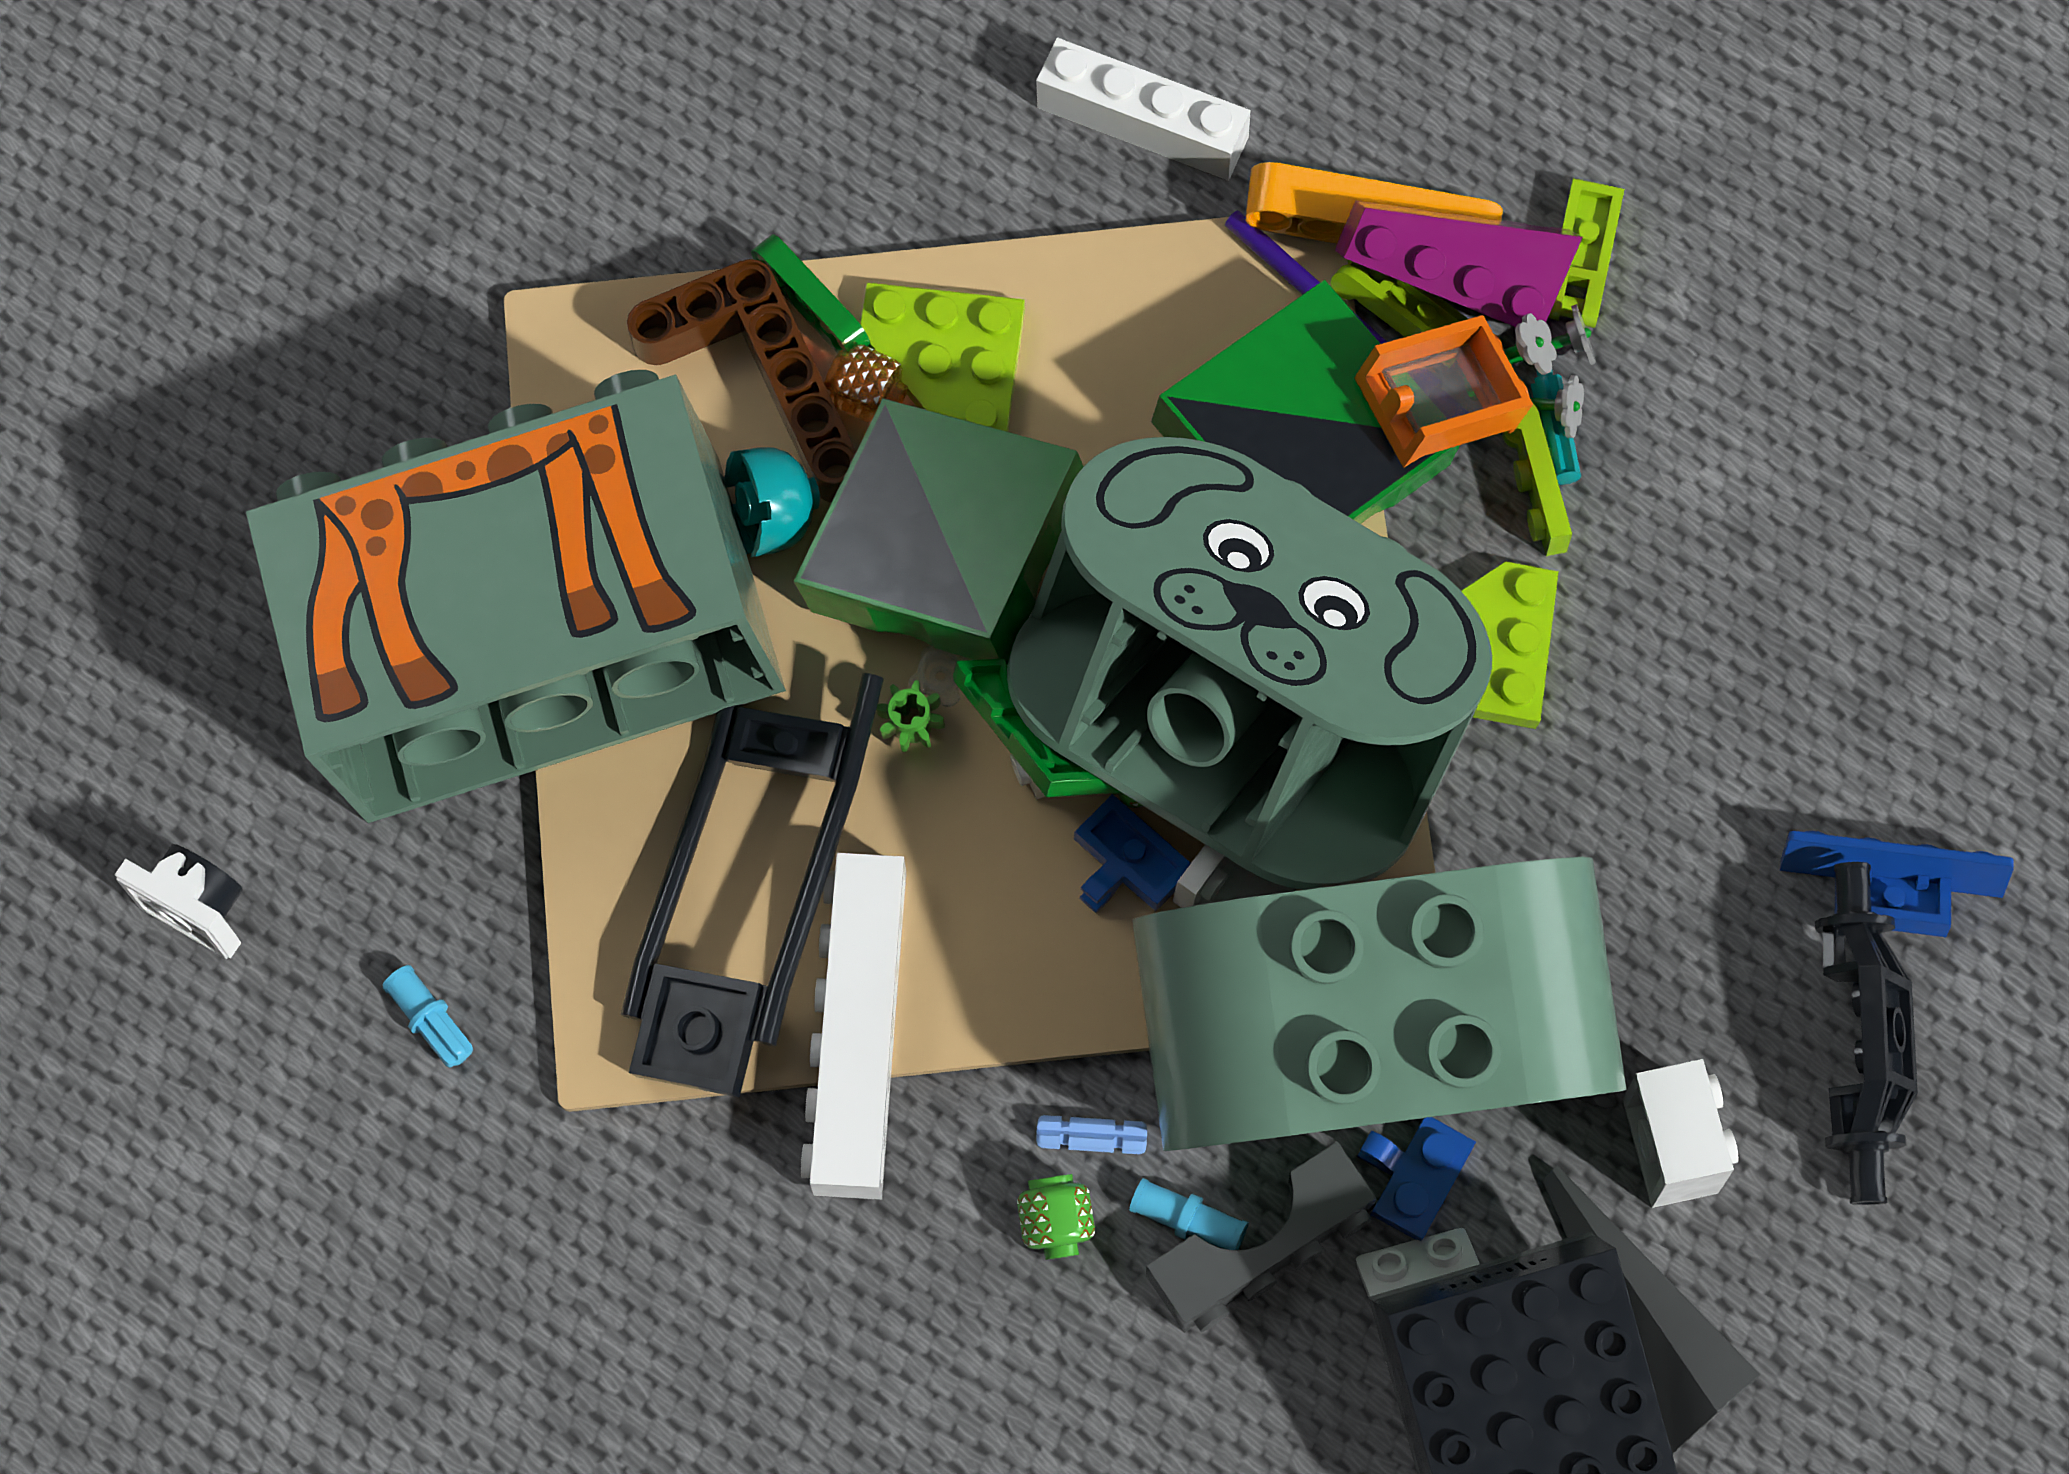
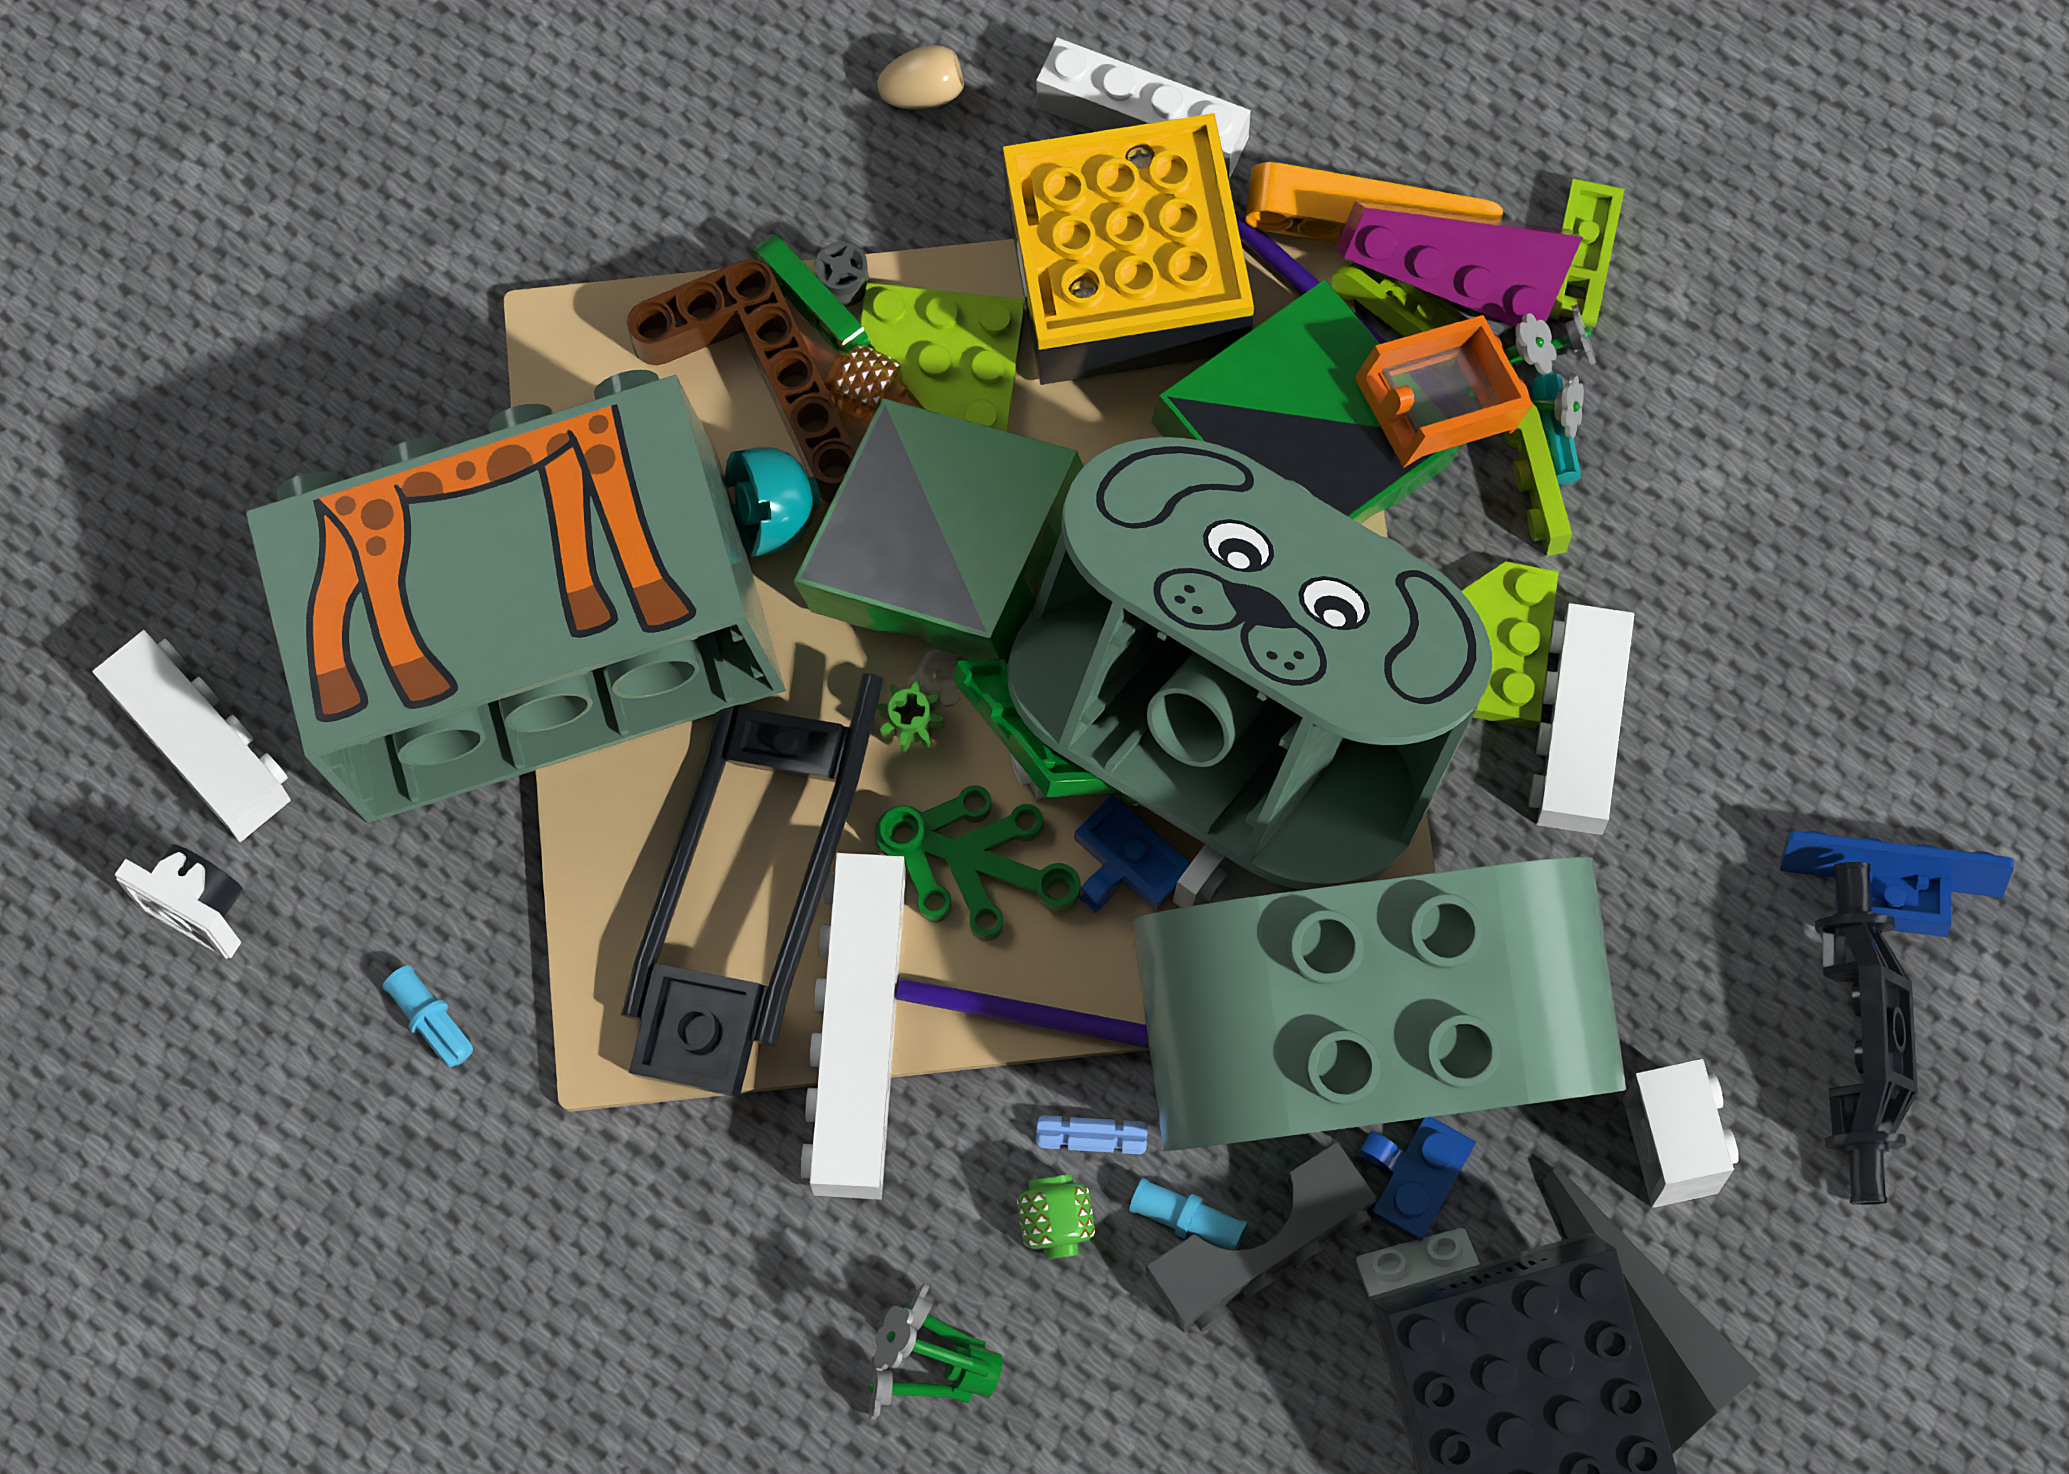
(192, 735): none -> white brick
(839, 261): none -> dark grey wheel
(922, 78): none -> tan animal
(968, 1366): none -> plant
(969, 856): none -> green plant
(1022, 1012): none -> dark purple bar
(1127, 248): none -> yellow piece
(1584, 719): none -> white brick

